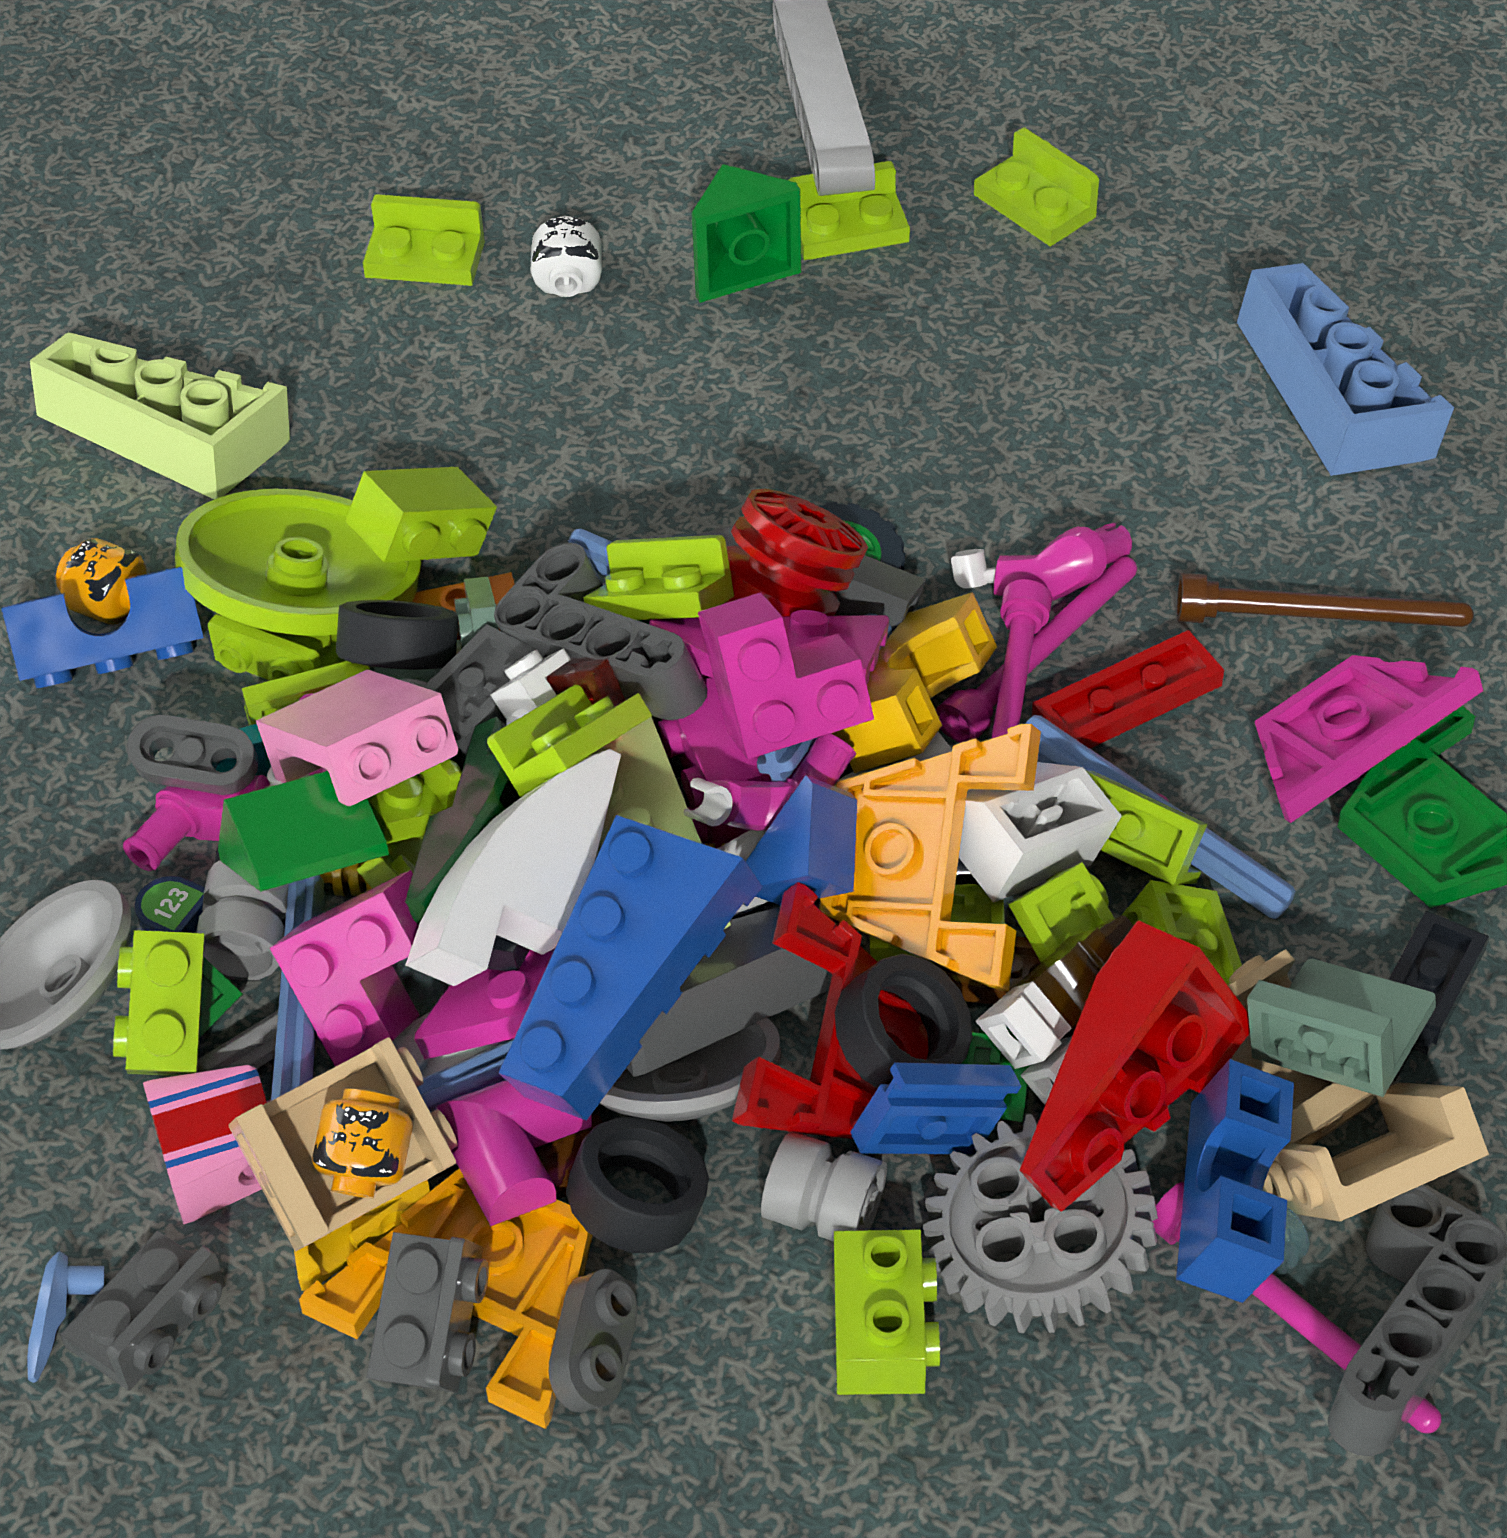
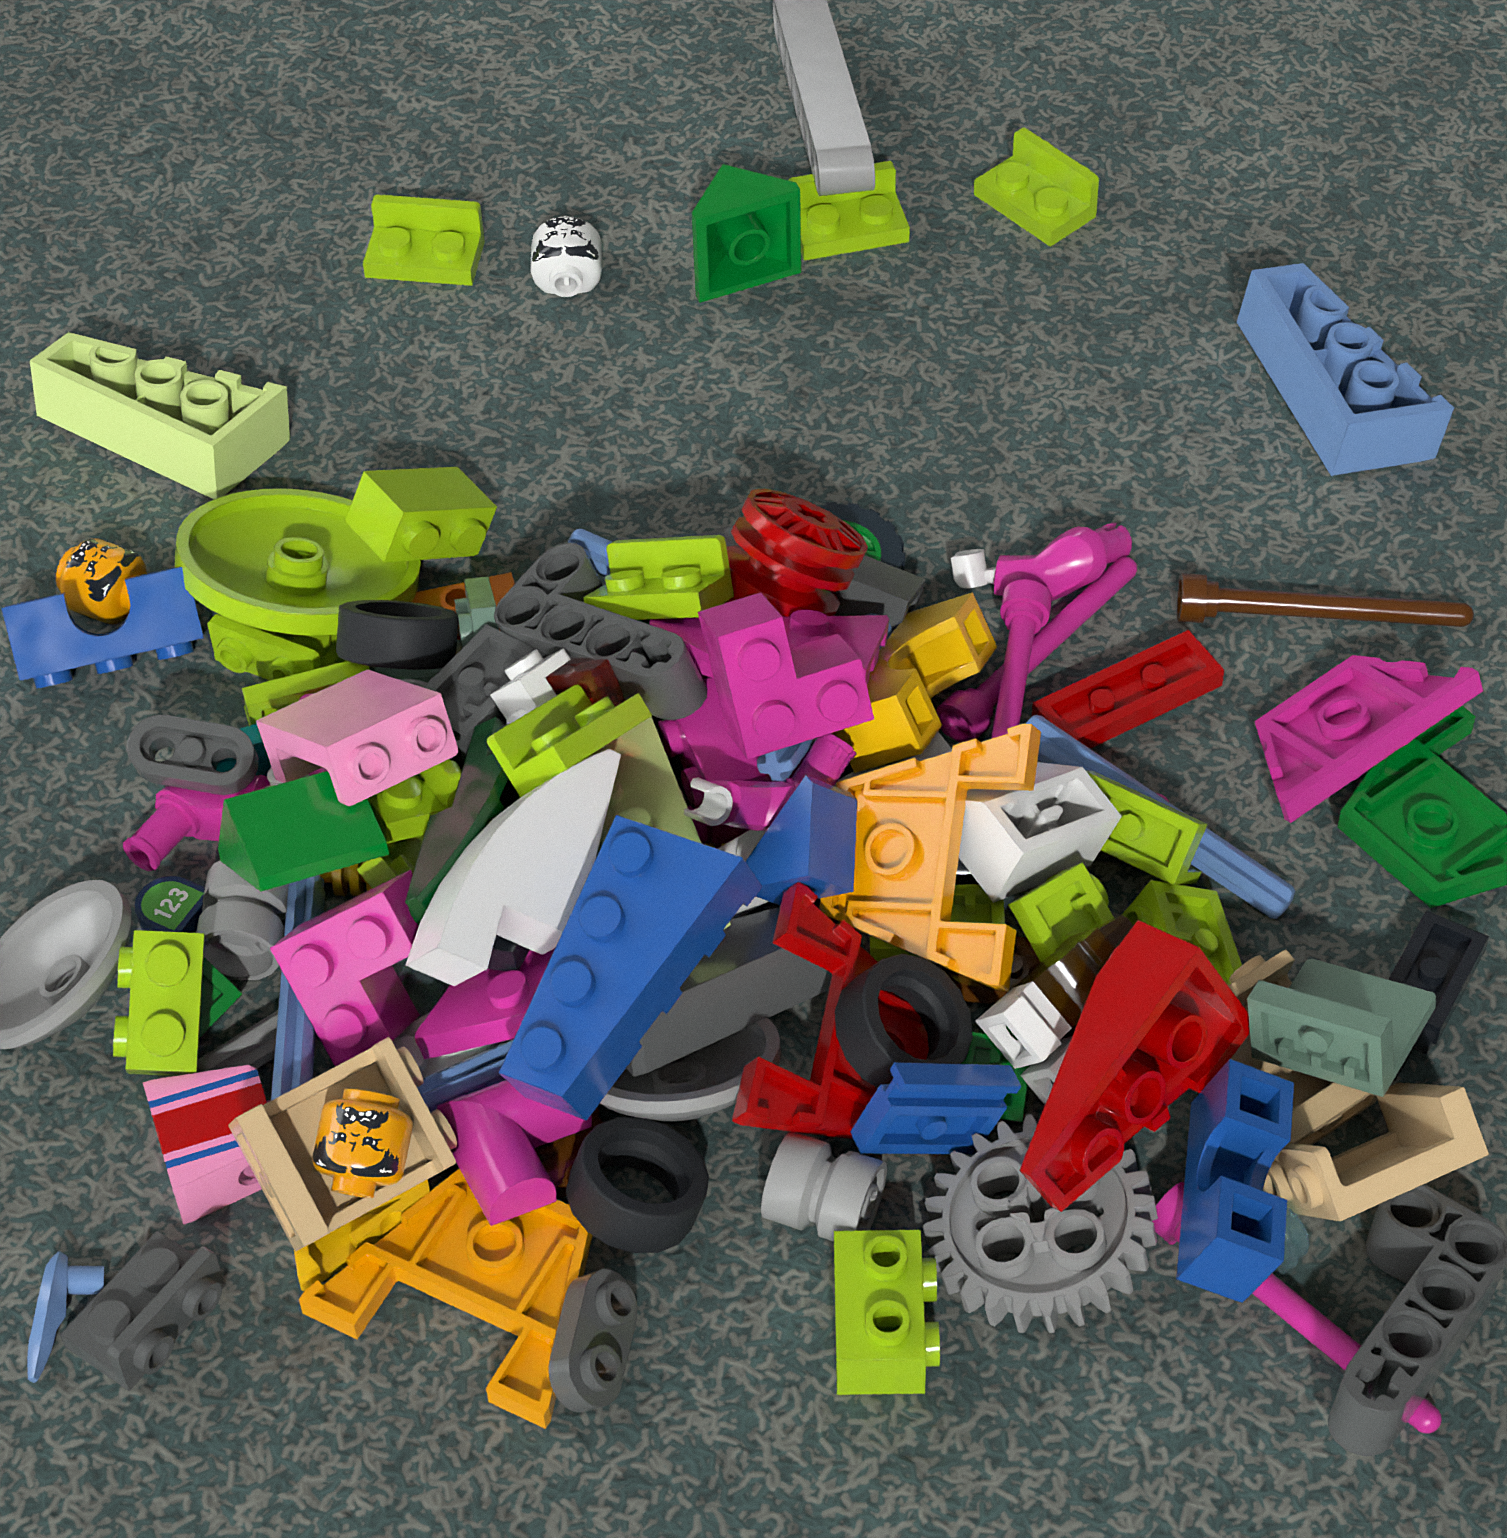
(428, 1312): dark grey bracket -> none

